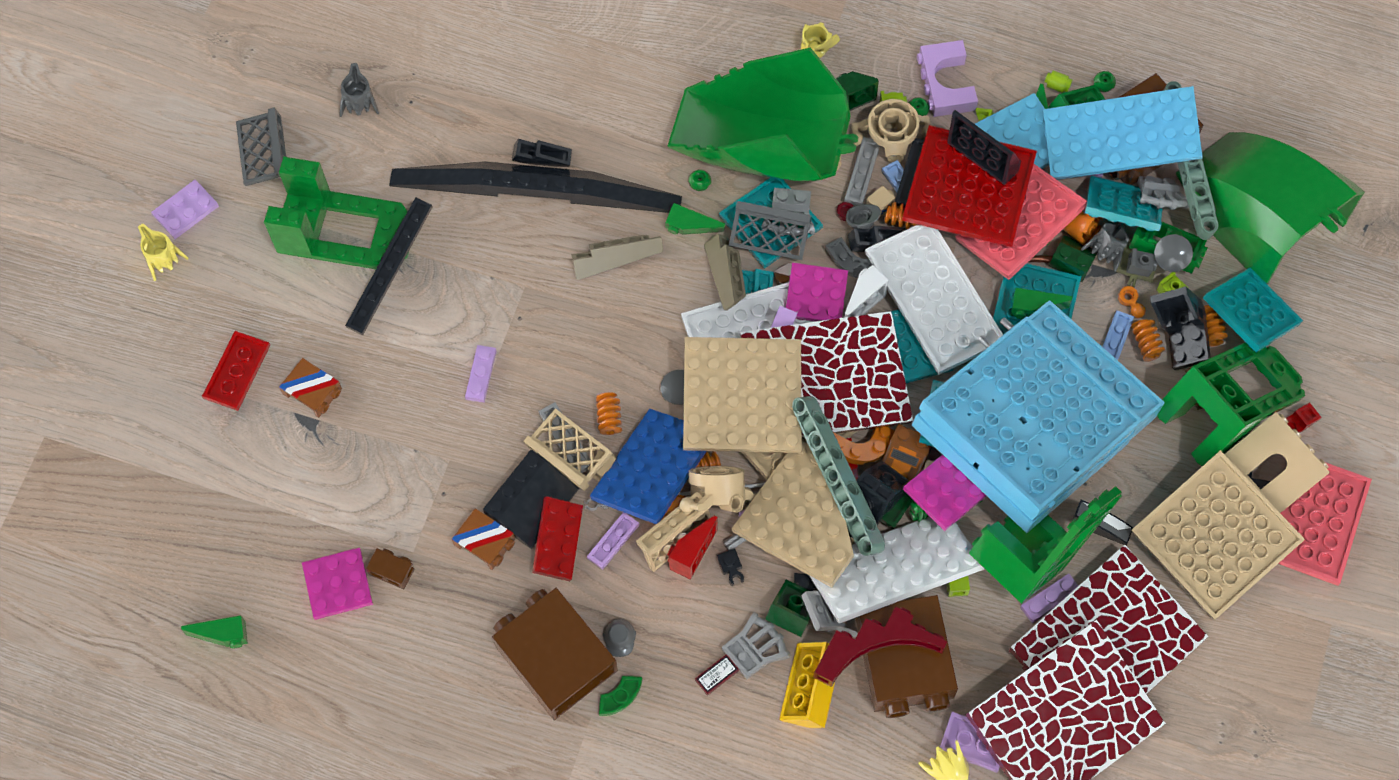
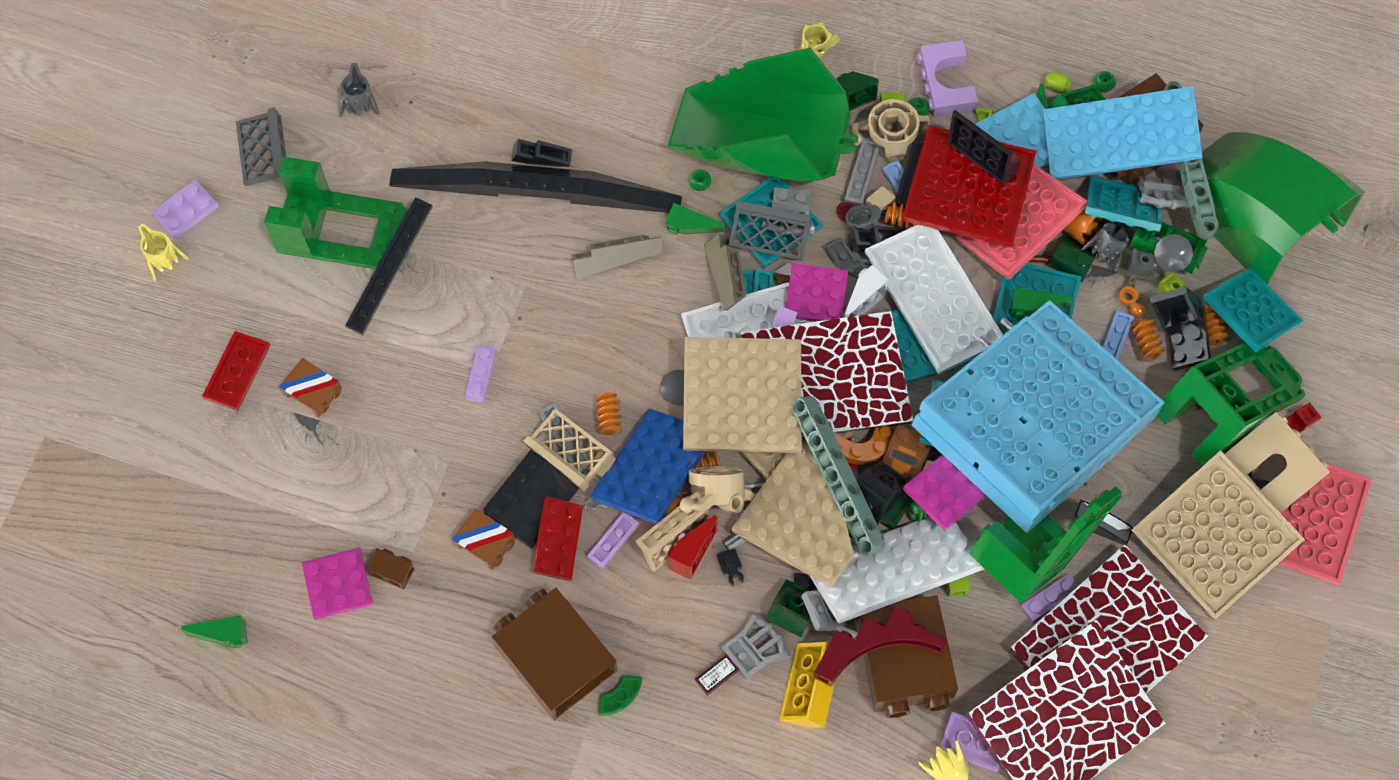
(619, 637): dark grey hat -> none

